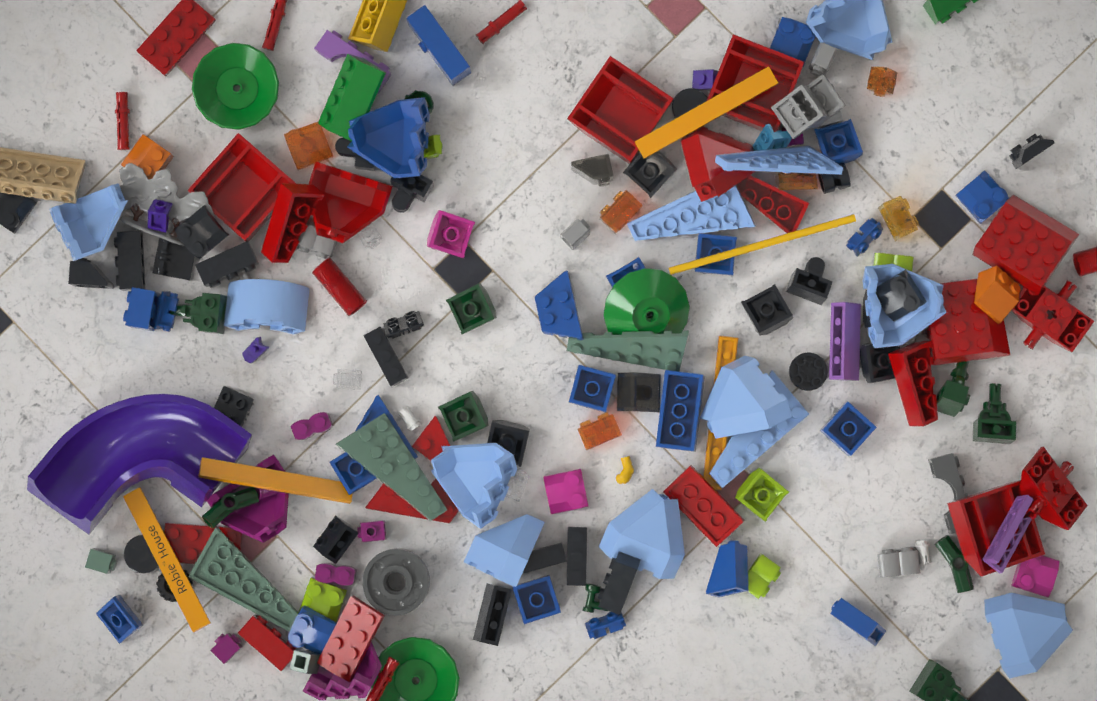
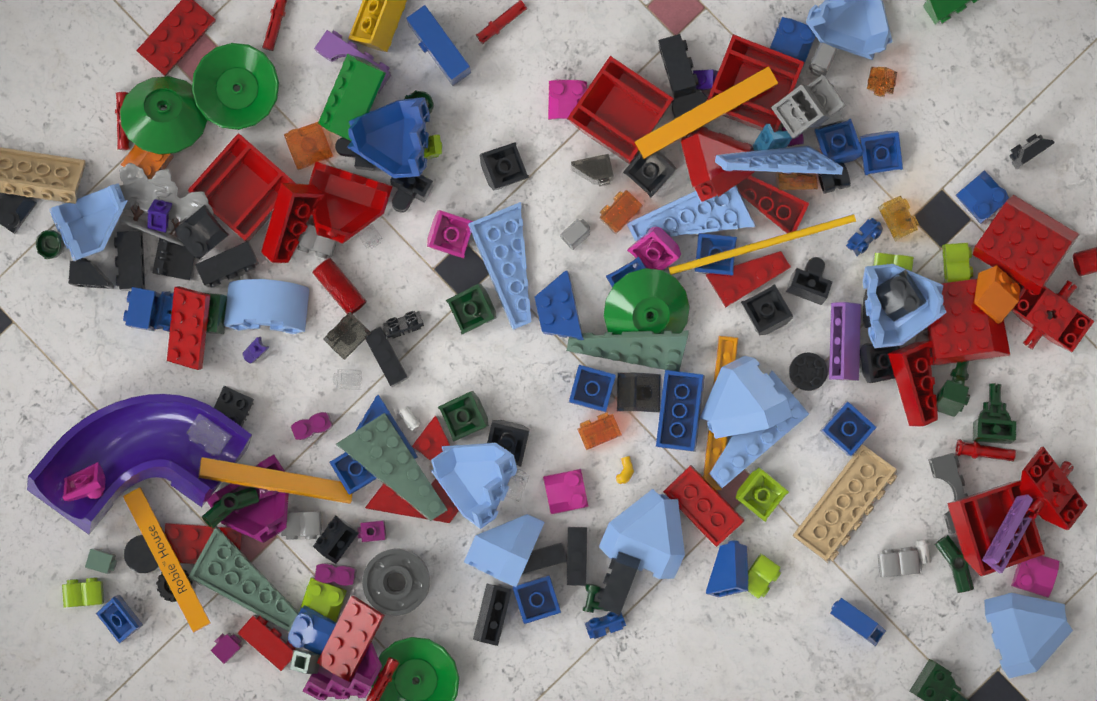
(49, 244): none -> dark green hair
(83, 593): none -> lime brick
(85, 483): none -> dark pink slope
(159, 129): none -> green dish
(188, 328): none -> red plate
(209, 435): none -> clear bracket
(302, 524): none -> light grey brick
(346, 335): none -> clear smoke slope
(503, 166): none -> black slope
(503, 253): none -> light blue wing
(564, 97): none -> dark pink slope
(656, 249): none -> dark pink slope
(678, 65): none -> black brick
(747, 277): none -> red wing
(845, 504): none -> tan bracket
(881, 152): none -> blue slope
(957, 262): none -> lime brick
(976, 450): none -> red pin

